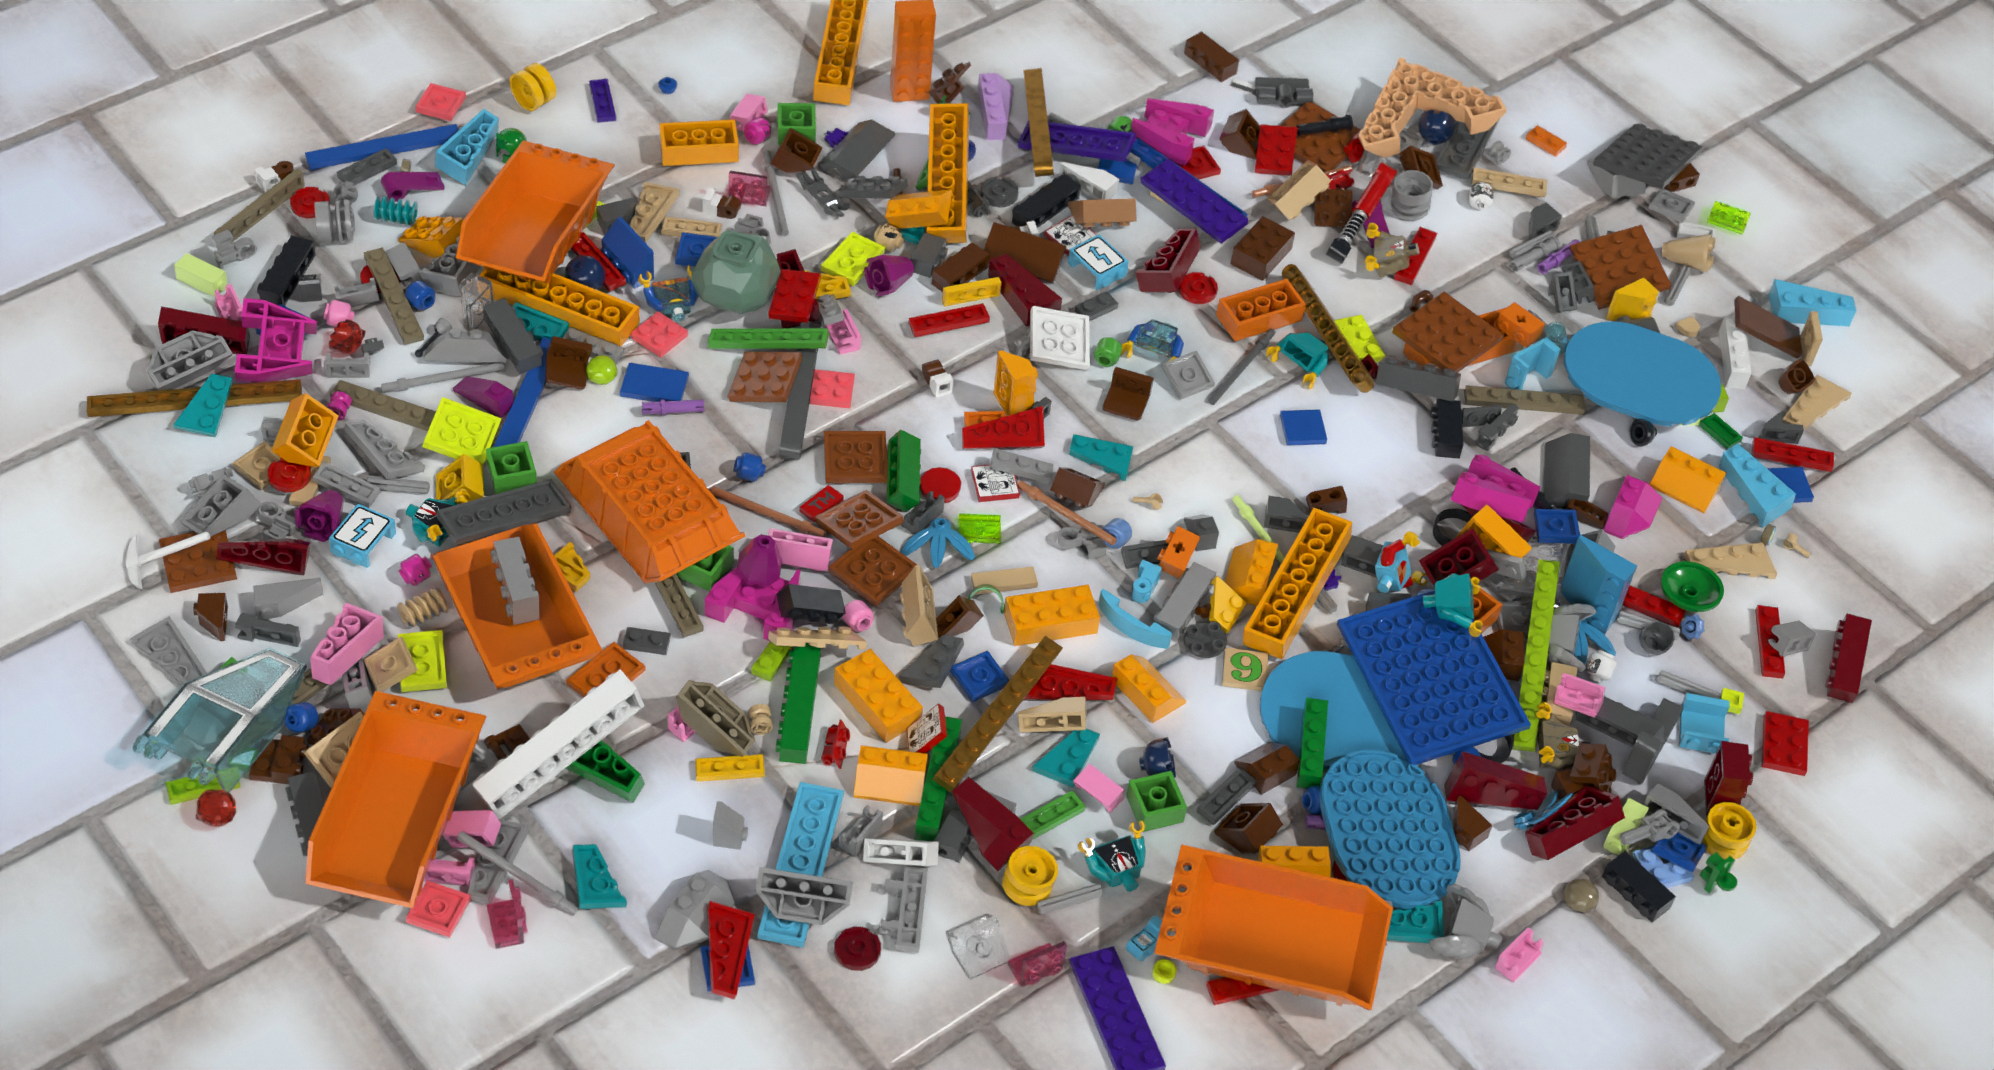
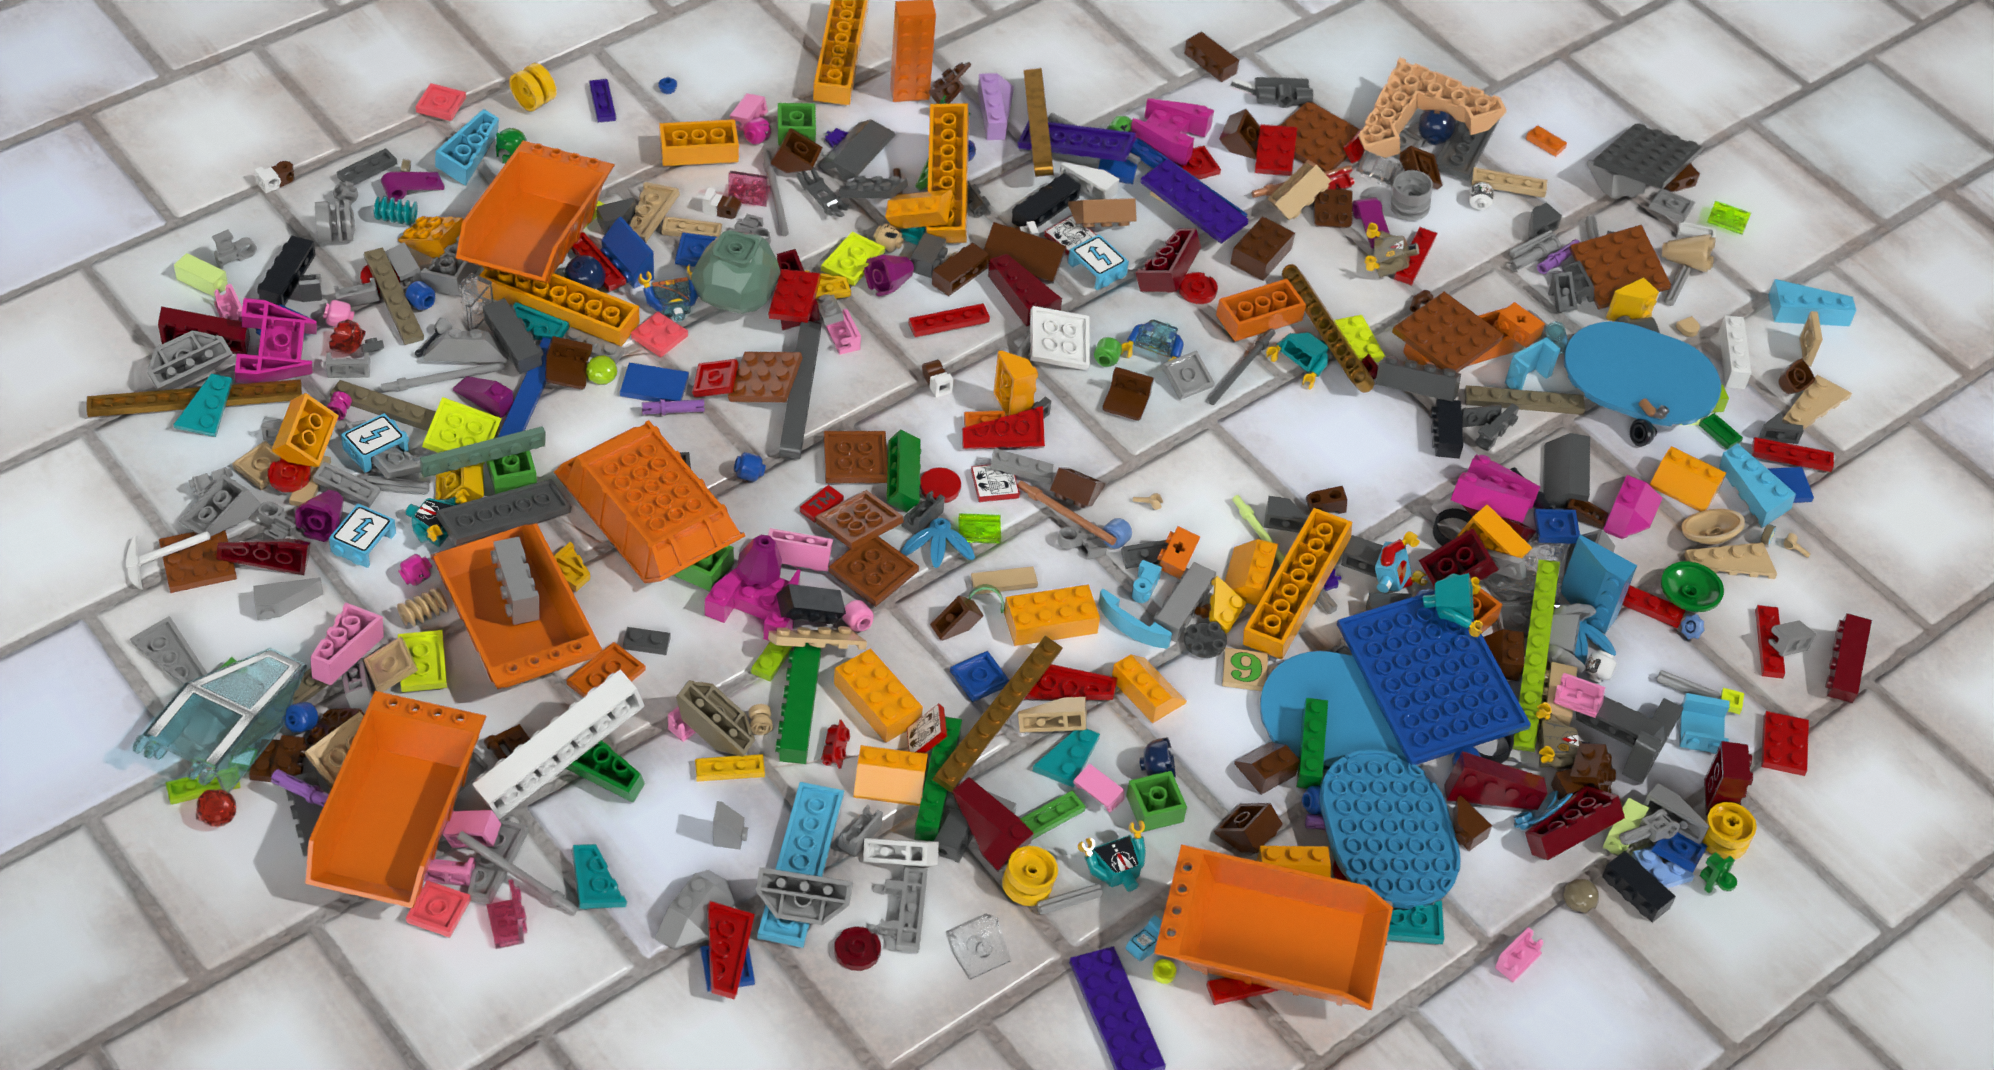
(212, 613): reddish brown slope -> none
(264, 205): dark tan plate -> none
(266, 630): dark grey plate -> none
(304, 201): red tile -> none
(311, 793): none -> medium lavender pin
(373, 438): none -> panel
(394, 144): blue tile -> none
(482, 451): none -> sand green plate
(680, 606): dark tan plate -> none
(715, 378): none -> red tile
(769, 338): bright green plate -> none
(803, 526): nougat bar -> none
(832, 388): coral plate -> none
(918, 608): tan slope -> none
(934, 664): dark grey wing -> none
(971, 291): yellow plate -> none
(1000, 192): dark grey tile -> none
(1038, 963): clear pink bracket -> none
(1097, 306): dark grey plate -> none
(1109, 455): teal wing -> none
(1204, 527): dark grey slope -> none
(1226, 796): dark grey plate -> none
(1303, 427): blue tile -> none
(1333, 124): black pin -> none
(1362, 211): piece -> none
(1468, 927): light grey torso -> none
(1499, 152): light grey wheel -> none
(1640, 622): light grey axle -> none
(1652, 411): none -> arm
(1657, 638): dark grey hair -> none
(1713, 526): none -> tan dish
(1767, 327): reddish brown tile -> none

